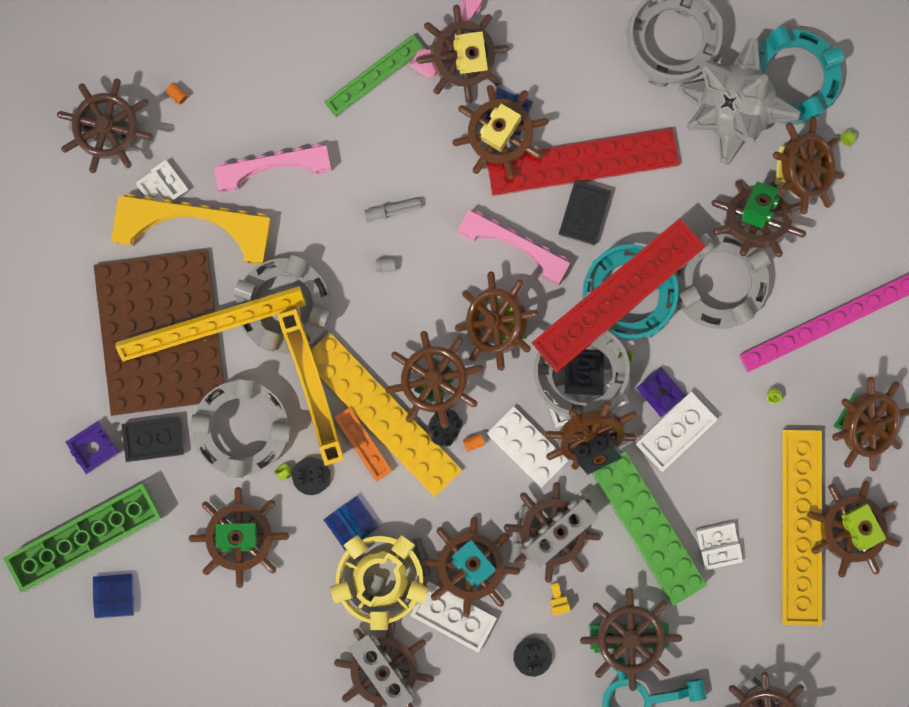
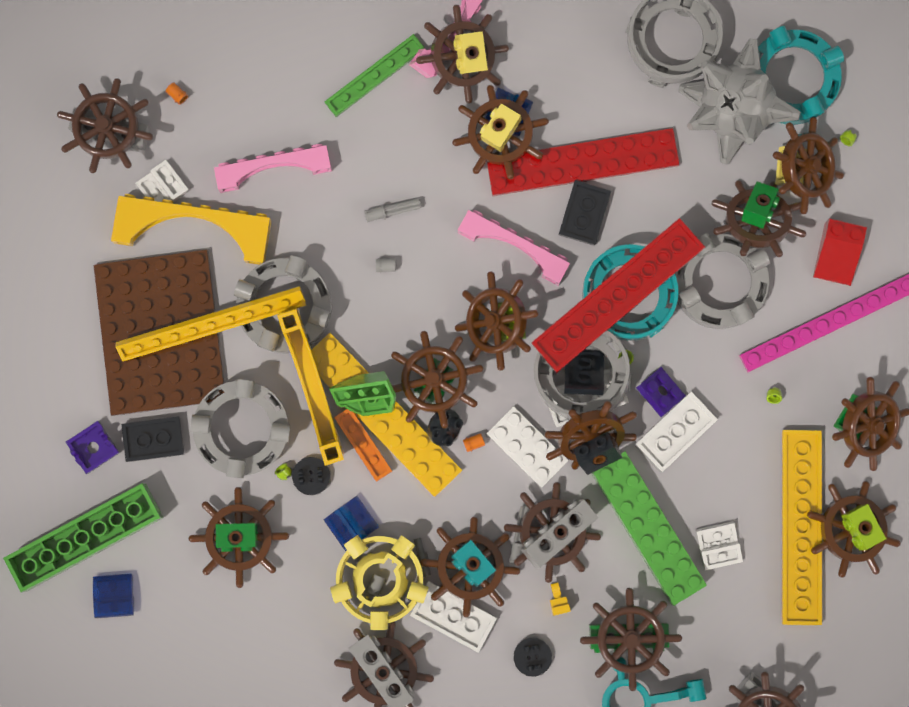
(365, 394): none -> bright green wedge
(839, 251): none -> red slope

